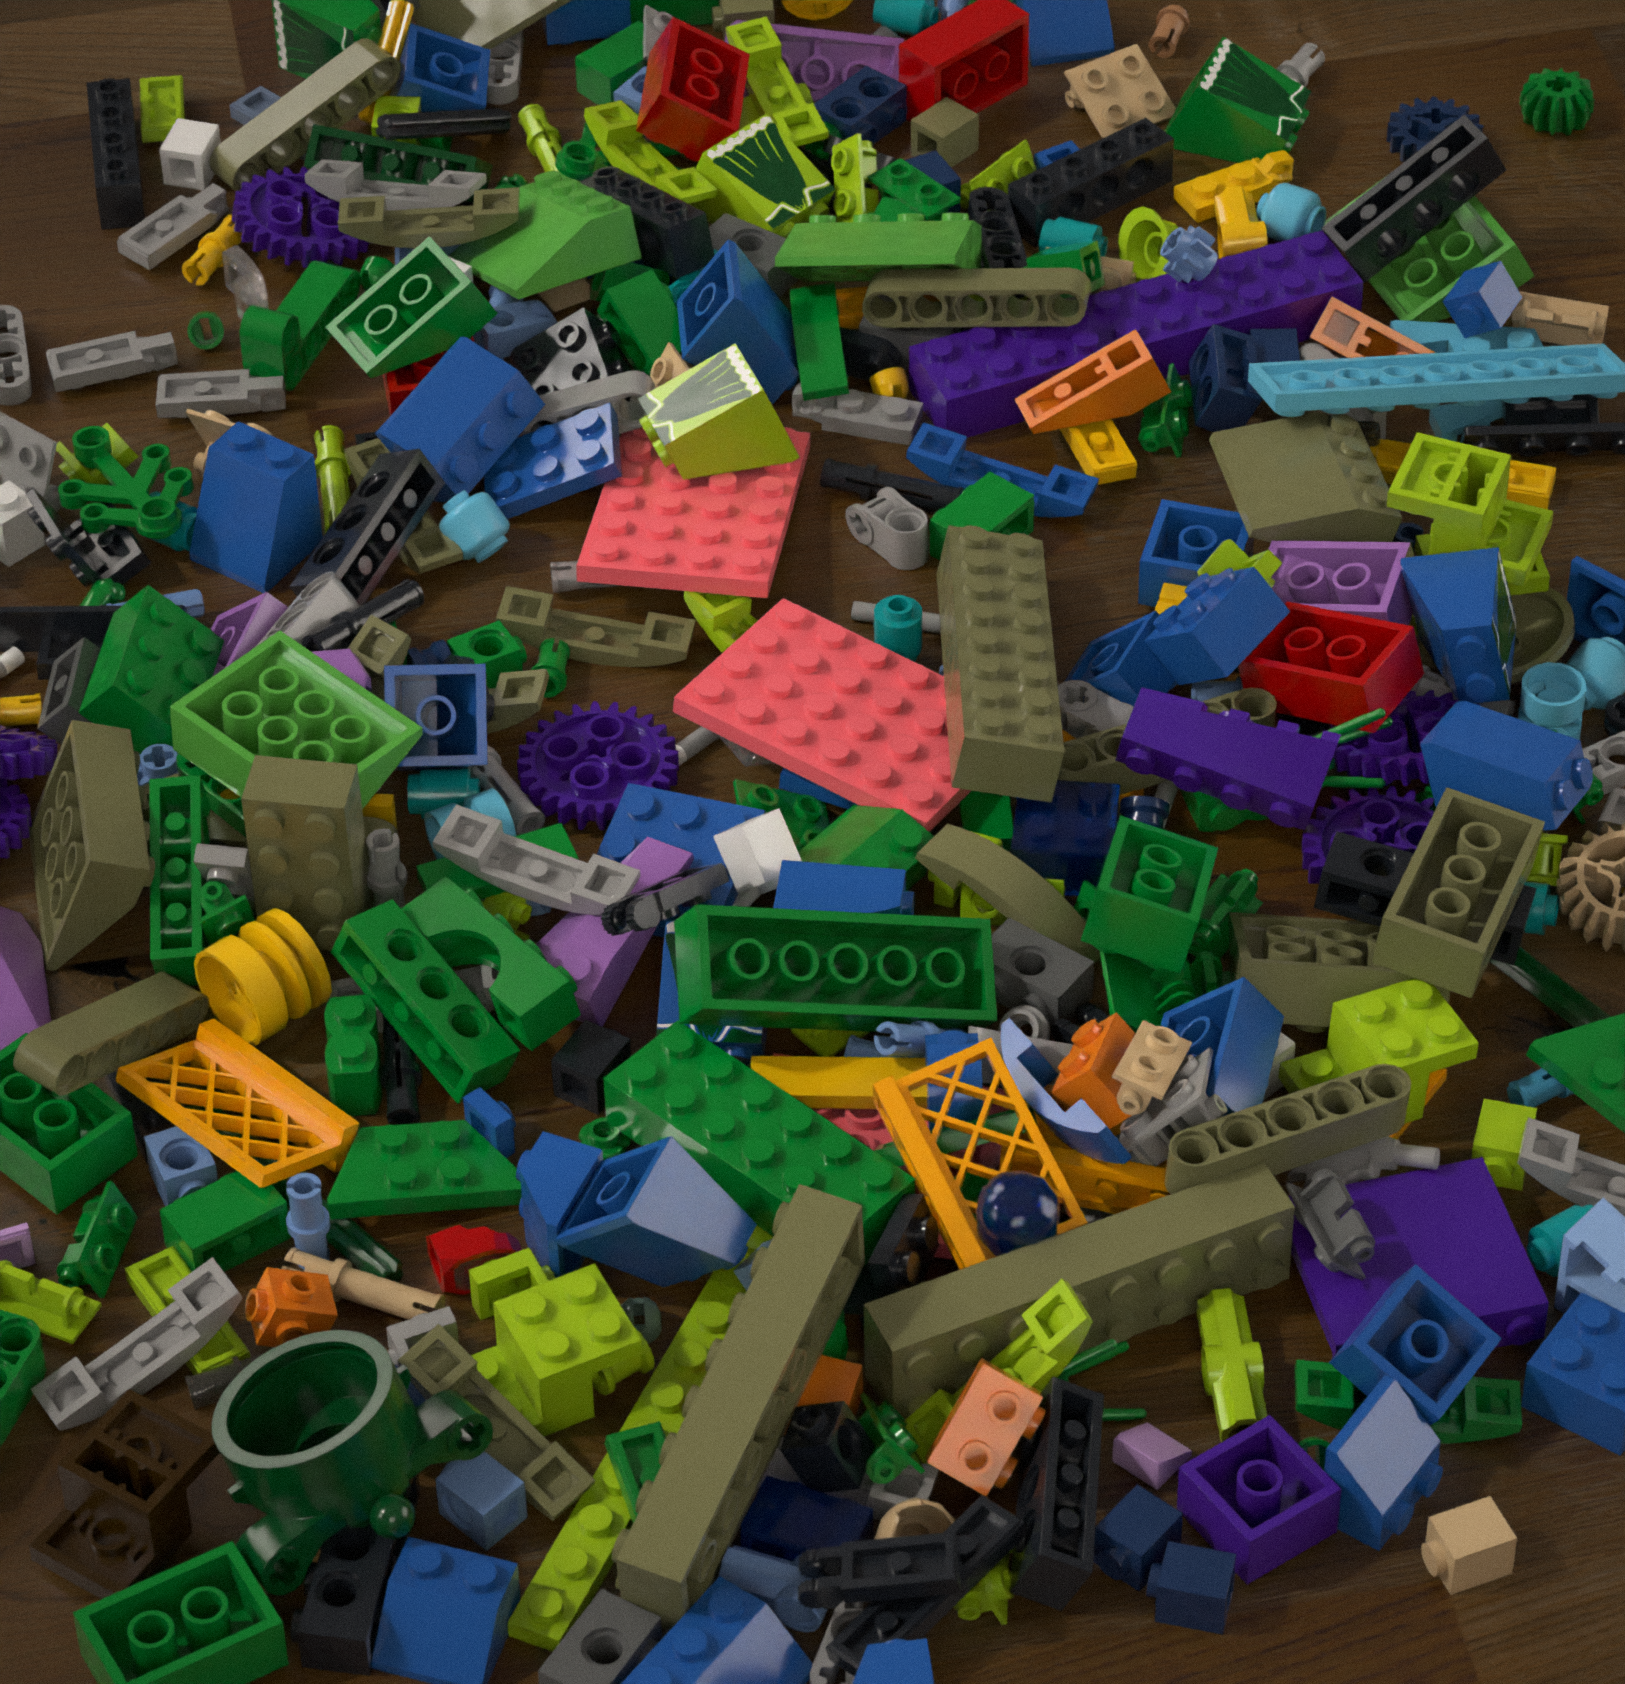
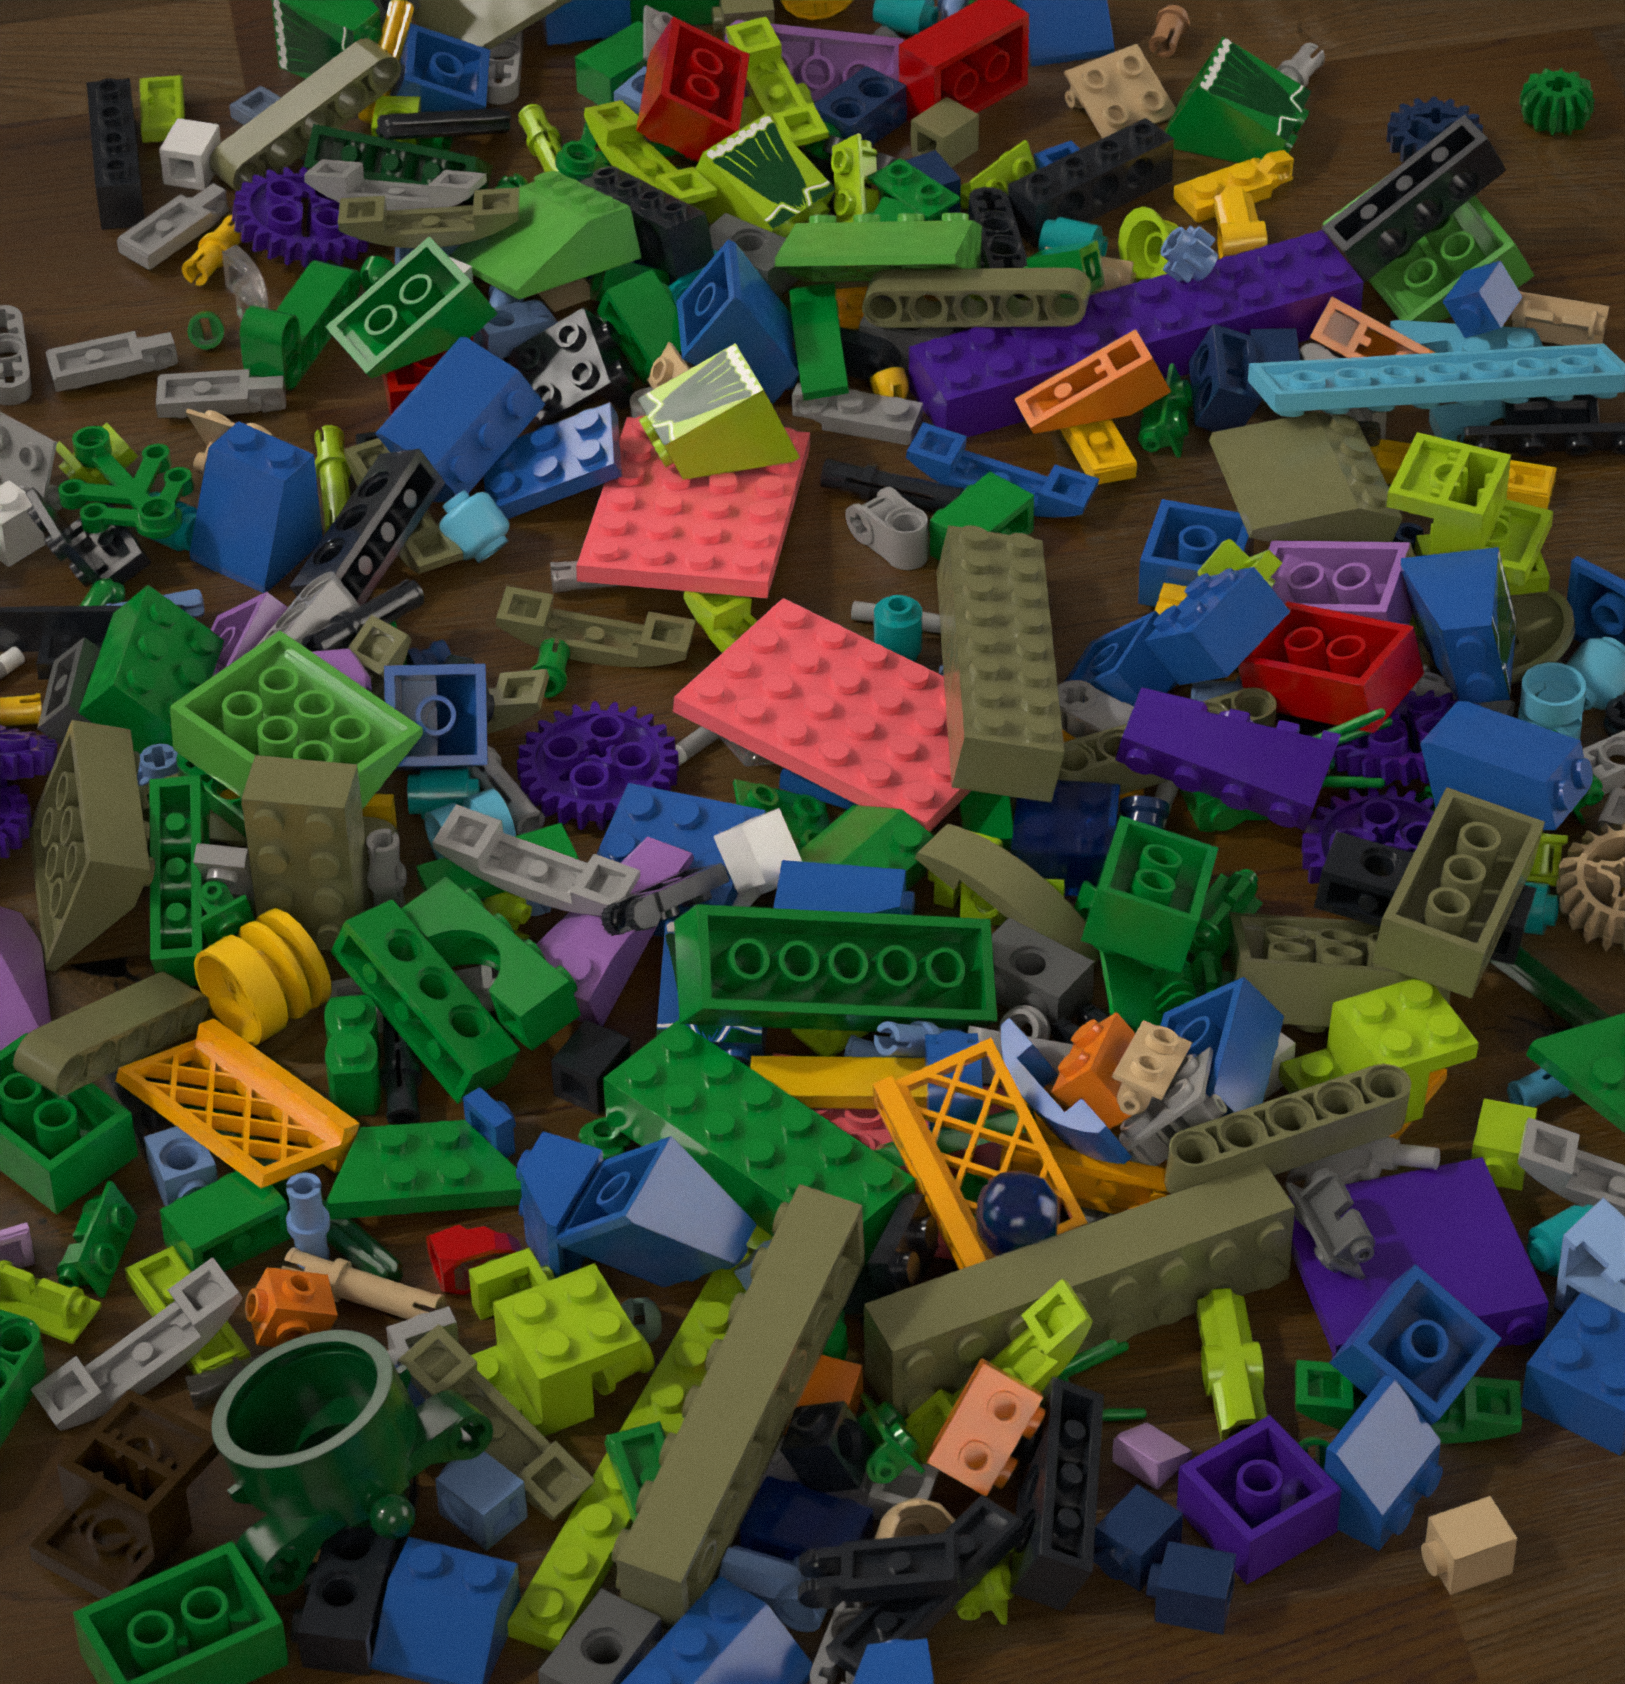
(492, 647): green brick -> none
(592, 394): light grey beam -> none
(1290, 212): medium azure head -> none

